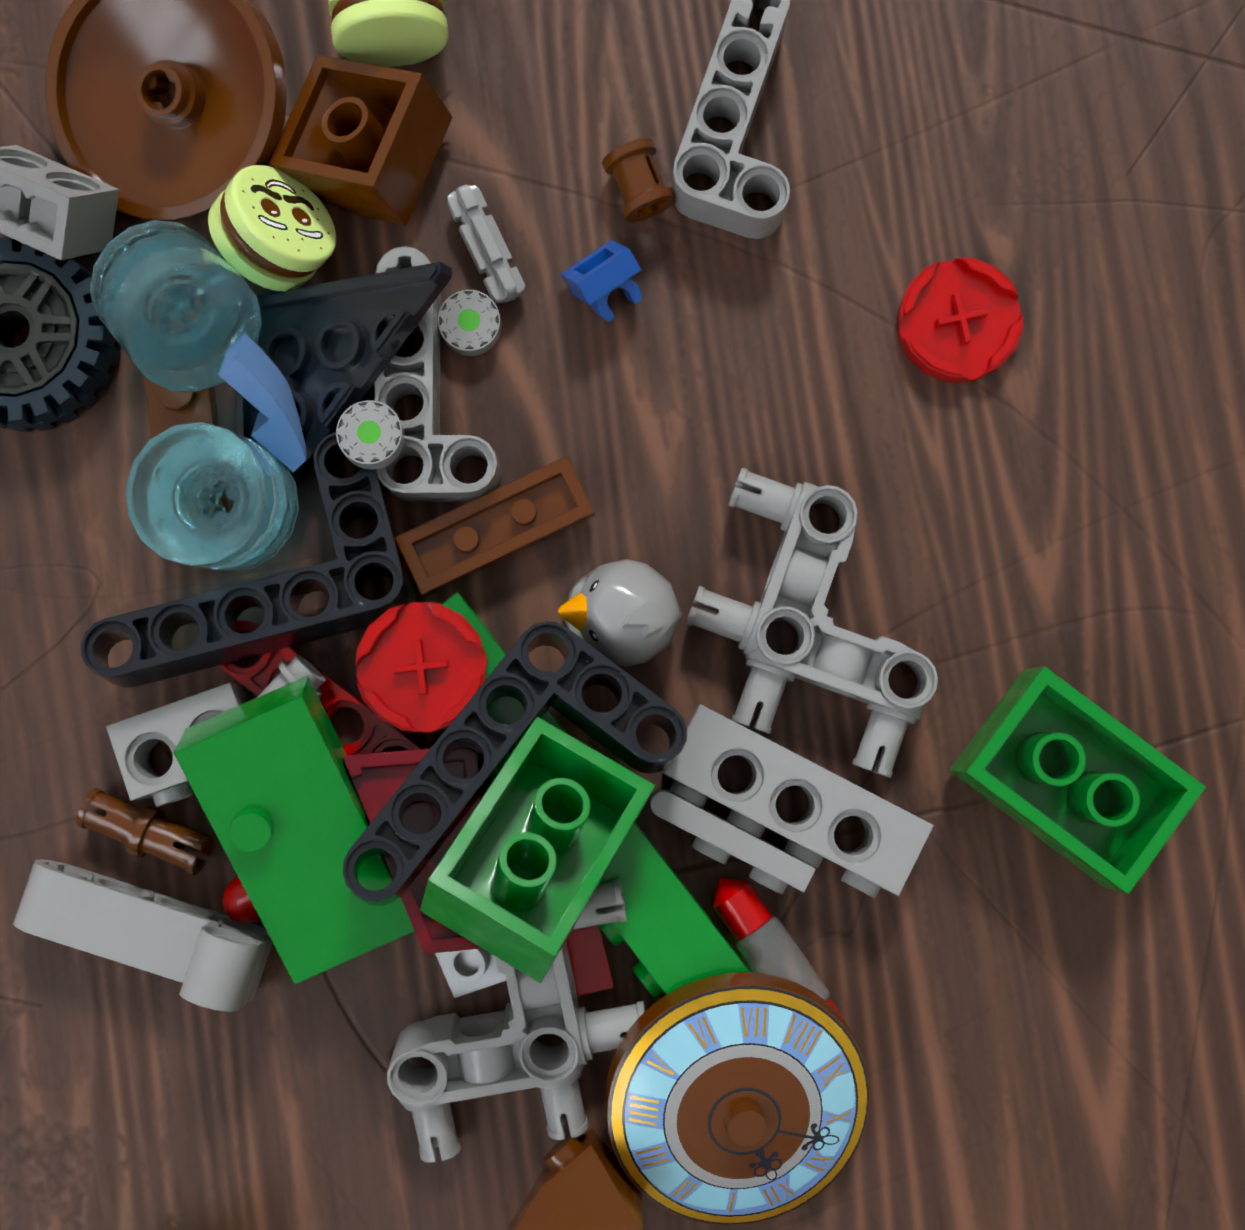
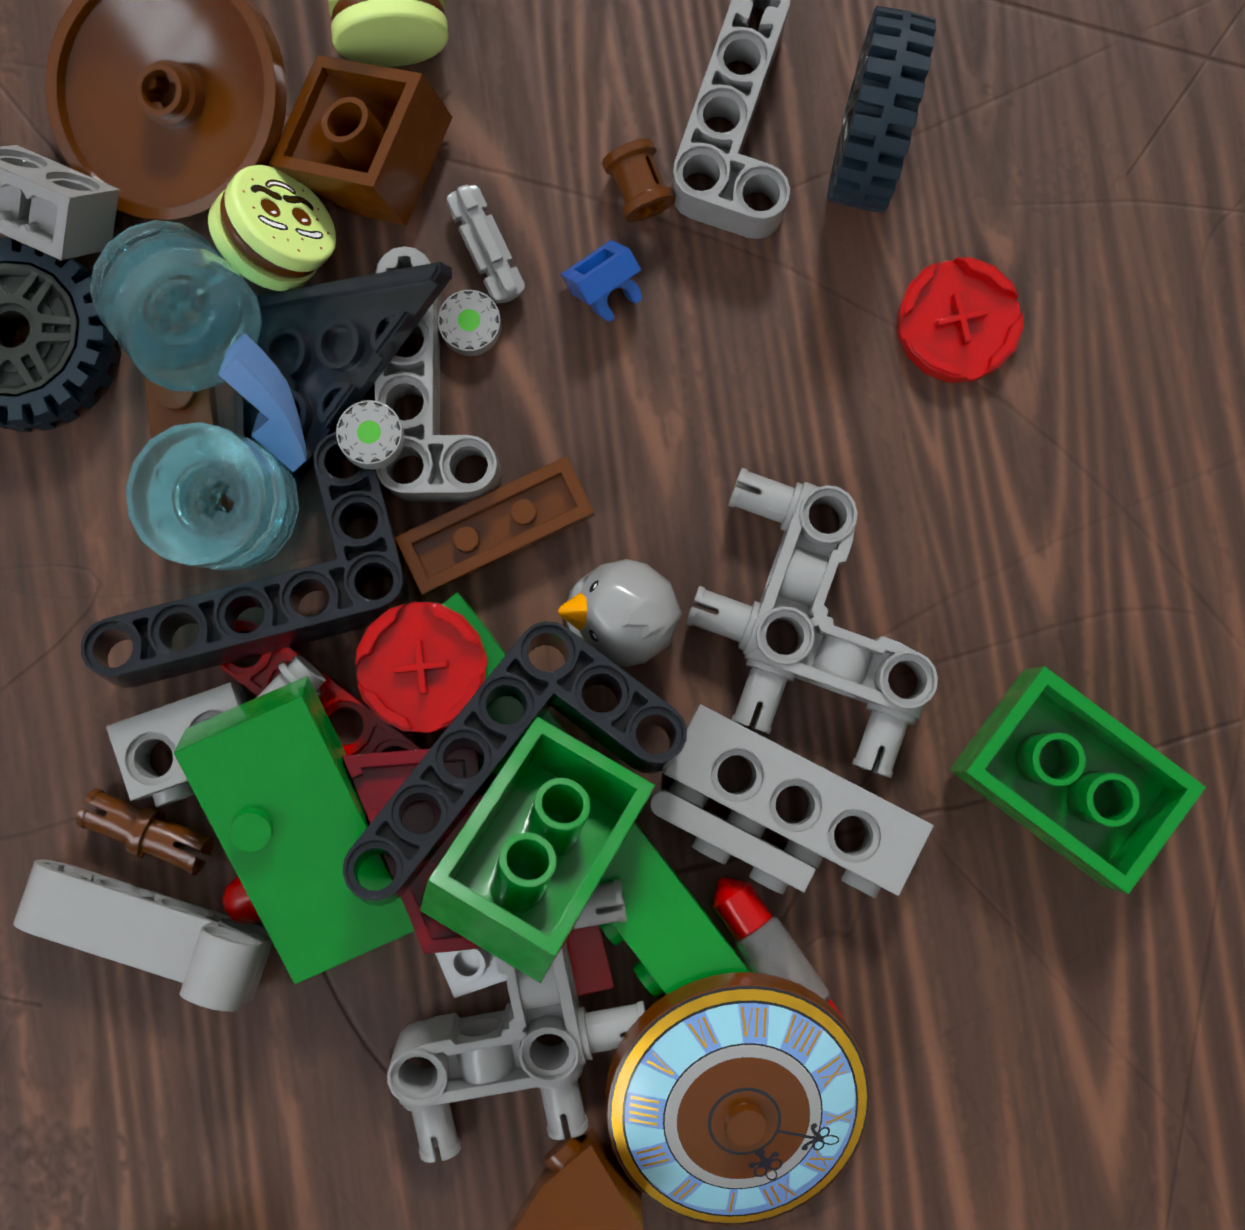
(882, 109): none -> black wheel

